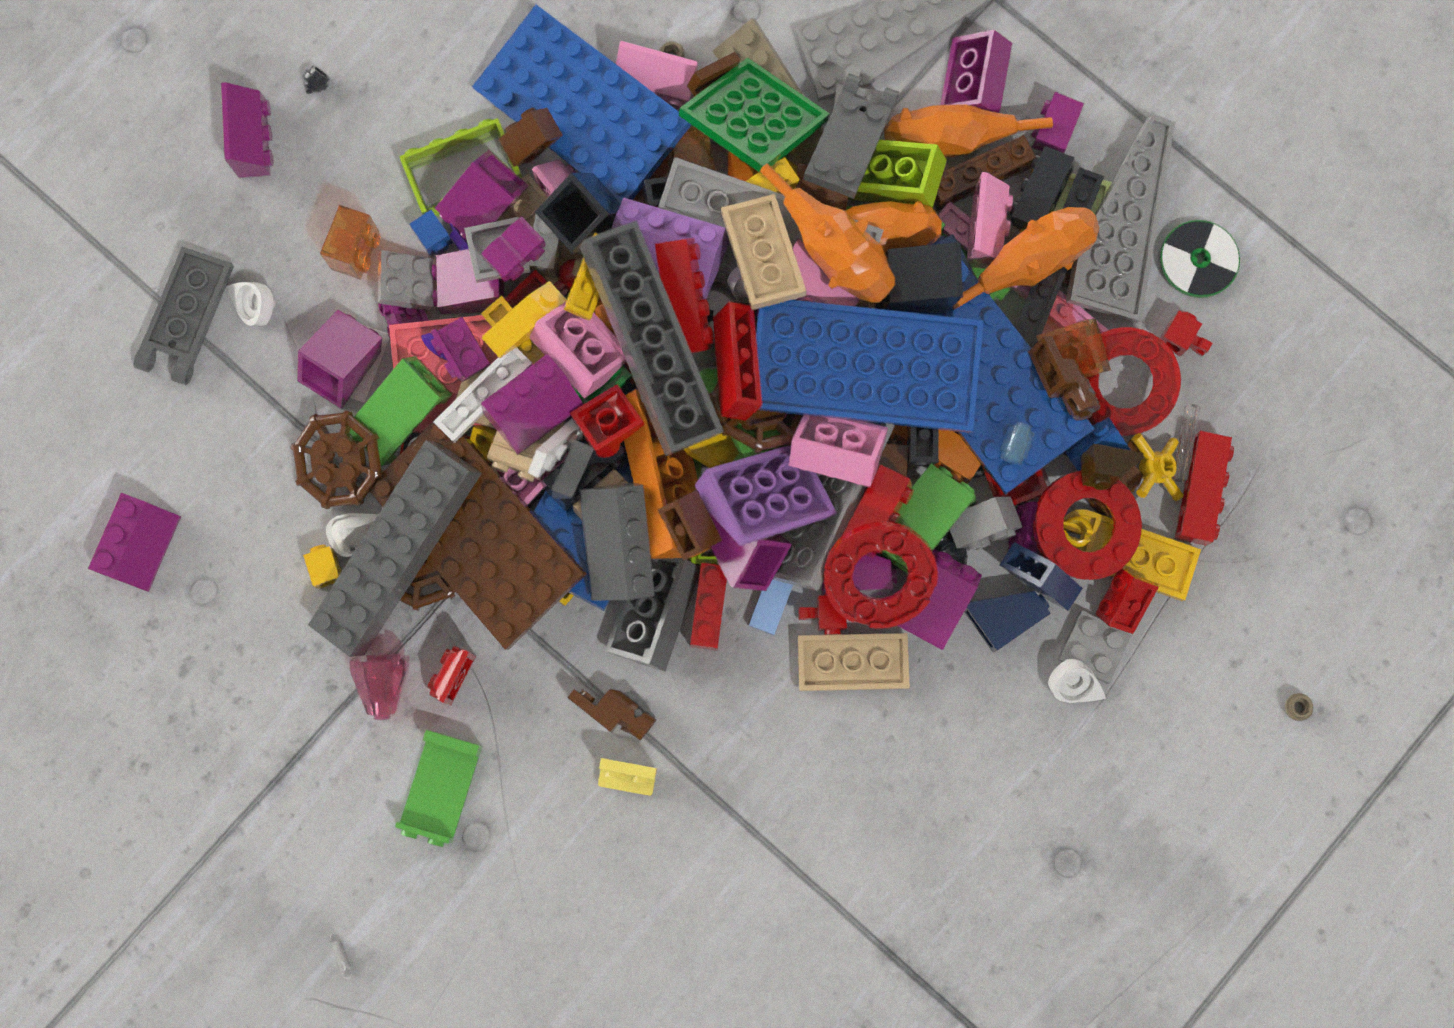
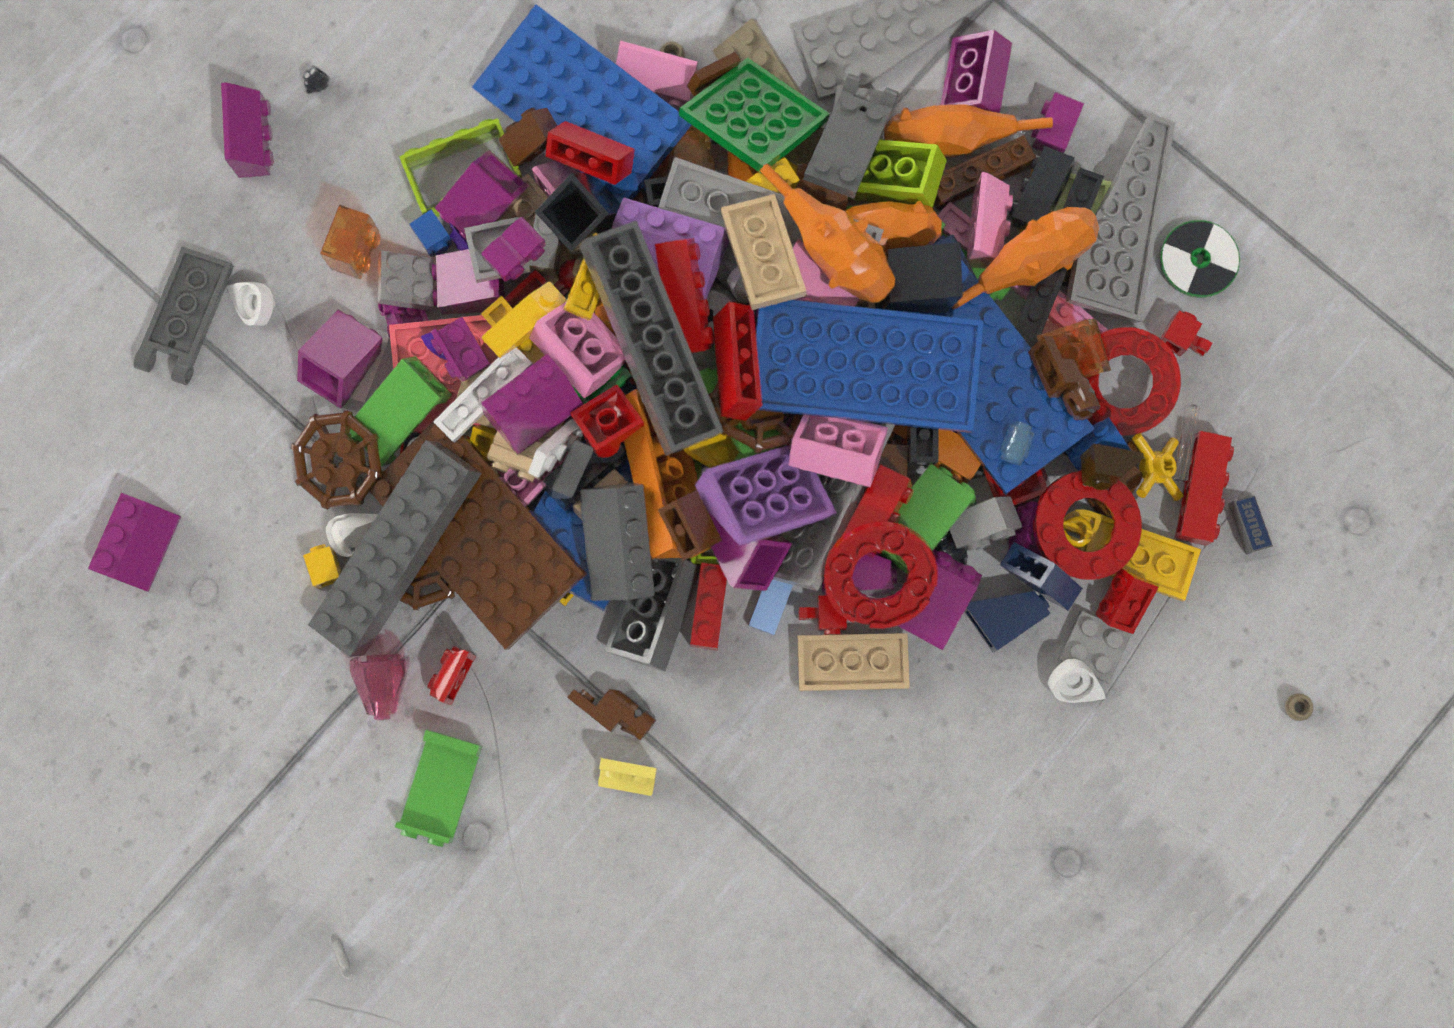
(590, 152): none -> red brick
(1250, 524): none -> slope

